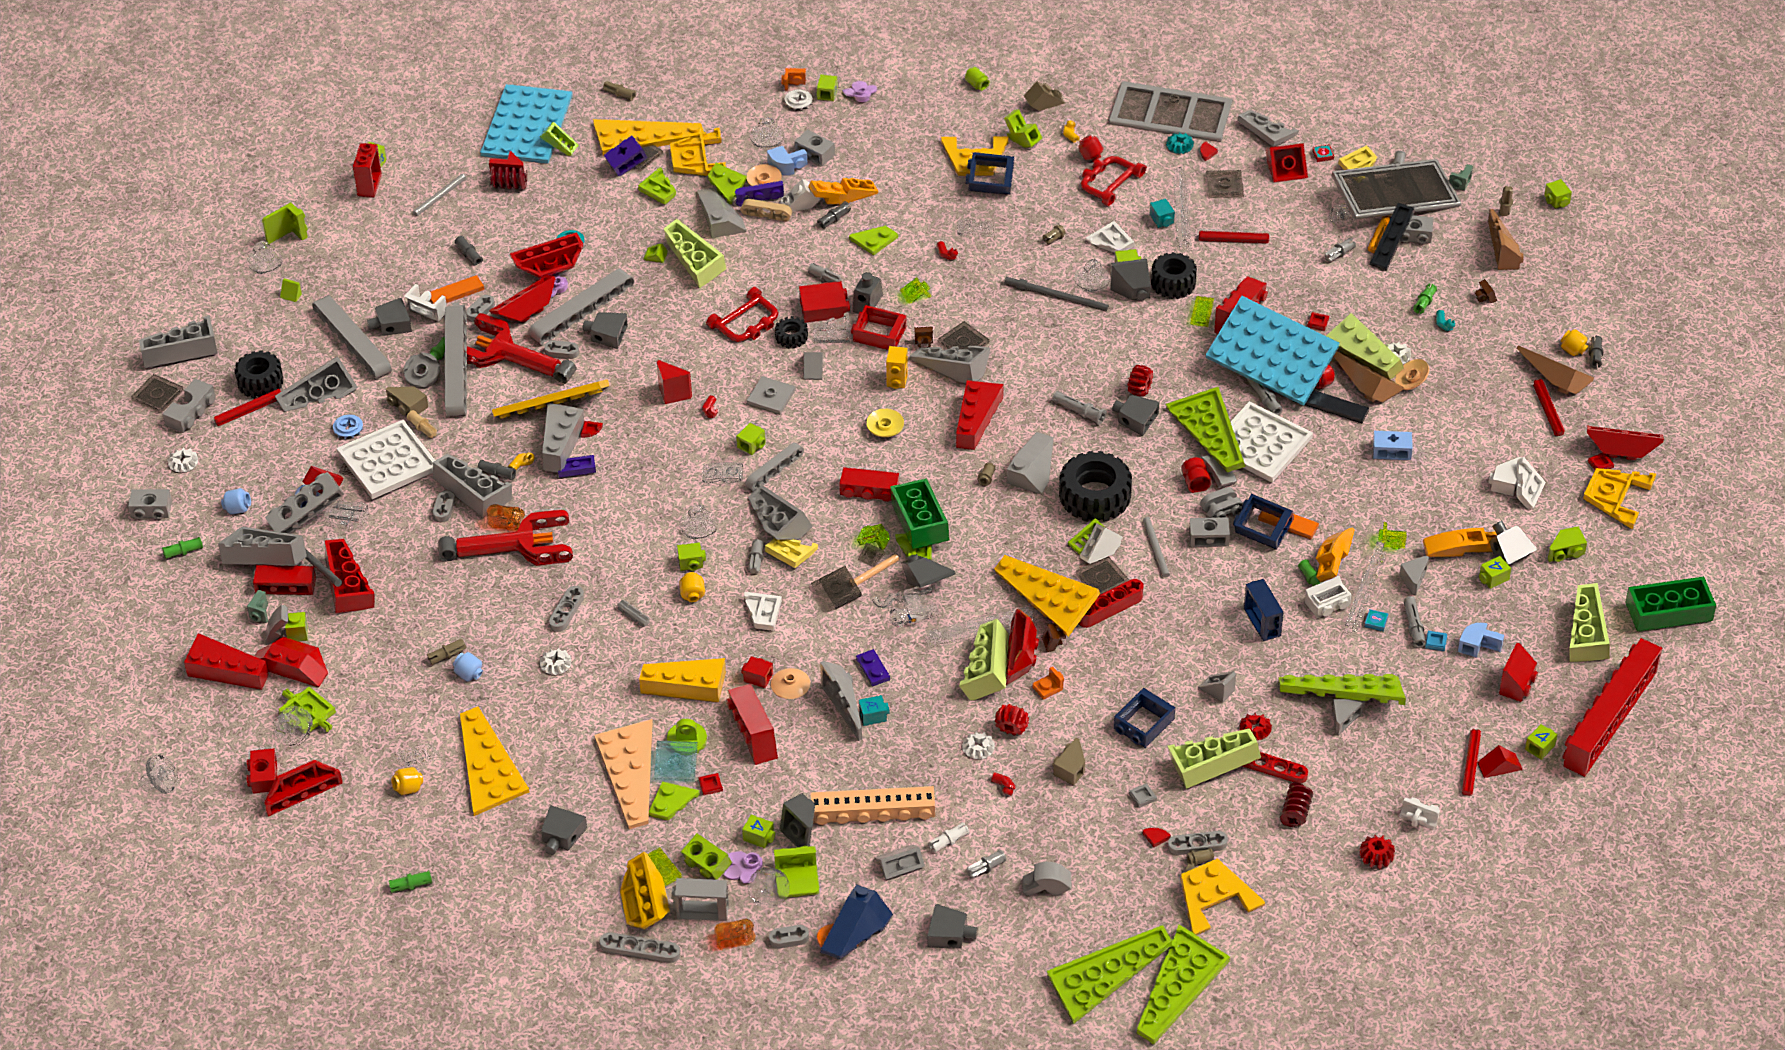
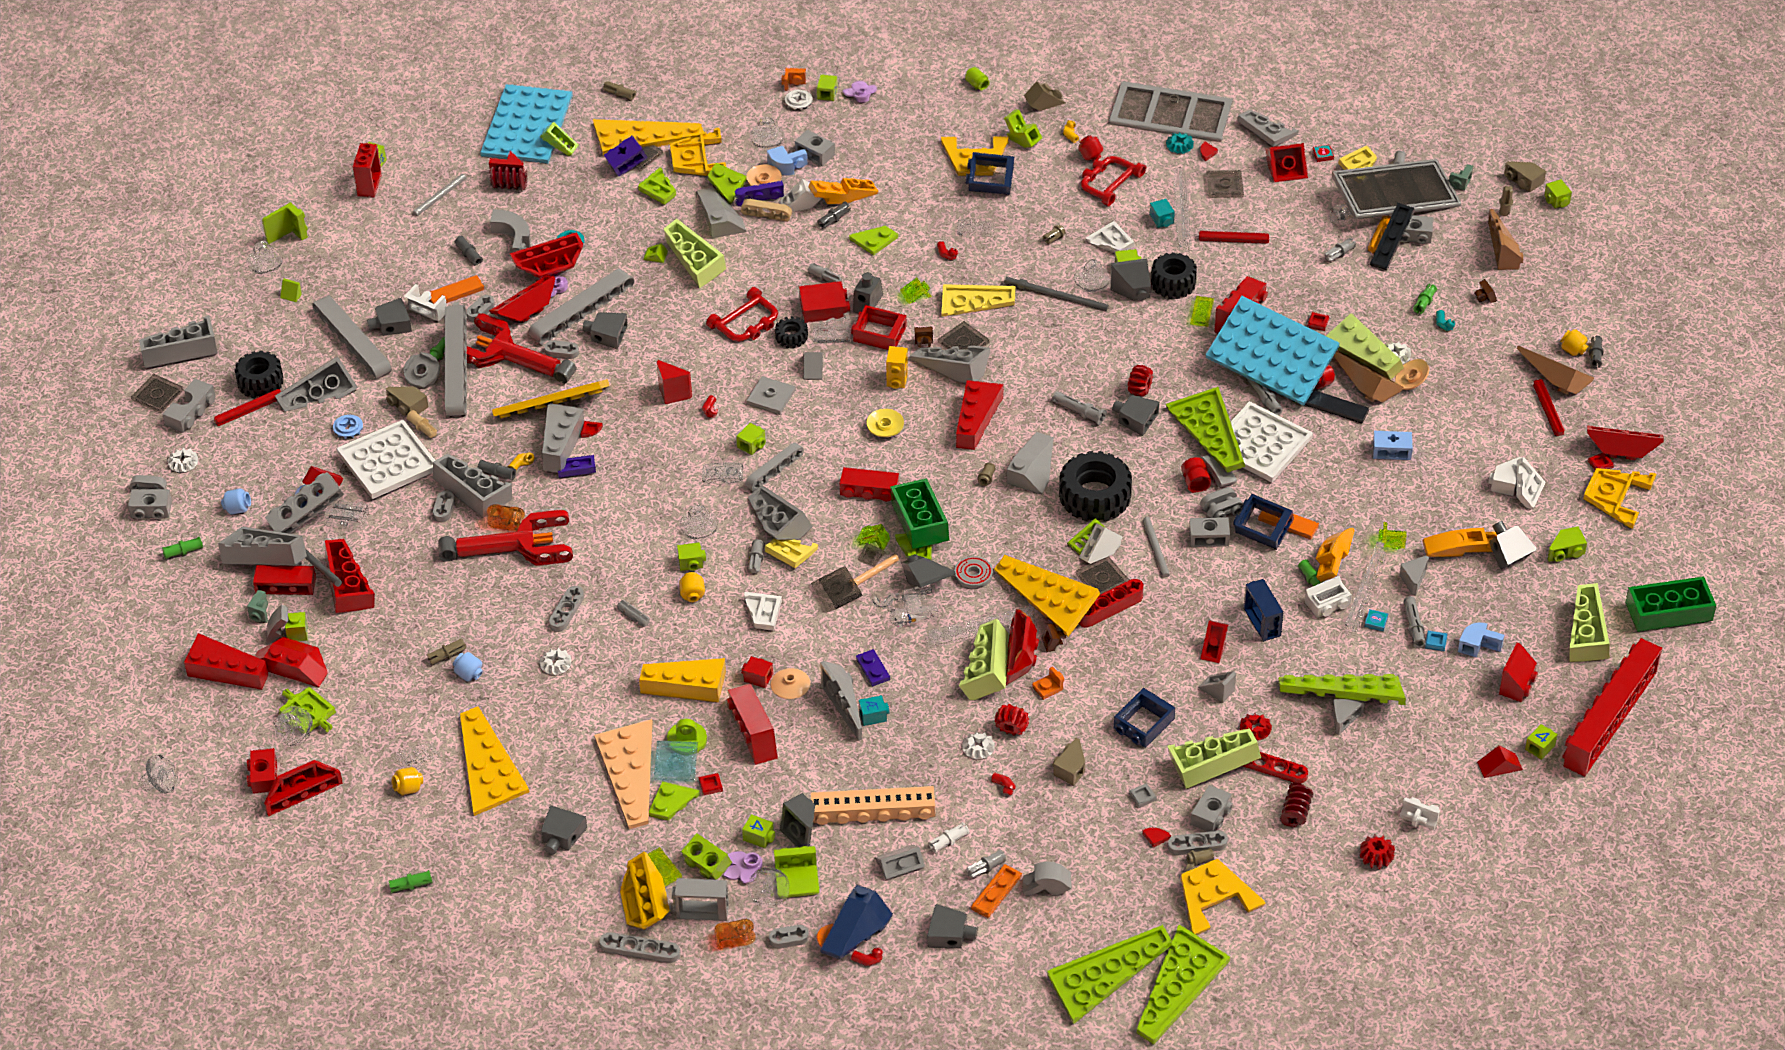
(147, 482): none -> light grey beam
(513, 225): none -> light grey arch
(869, 959): none -> red arm
(974, 298): none -> light yellow wing
(975, 563): none -> light grey tile
(996, 891): none -> orange tile
(1211, 809): none -> light grey brick
(1214, 641): none -> red slope
(1471, 762): red axle -> none
(1494, 572): lime brick -> none
(1525, 174): none -> dark tan slope

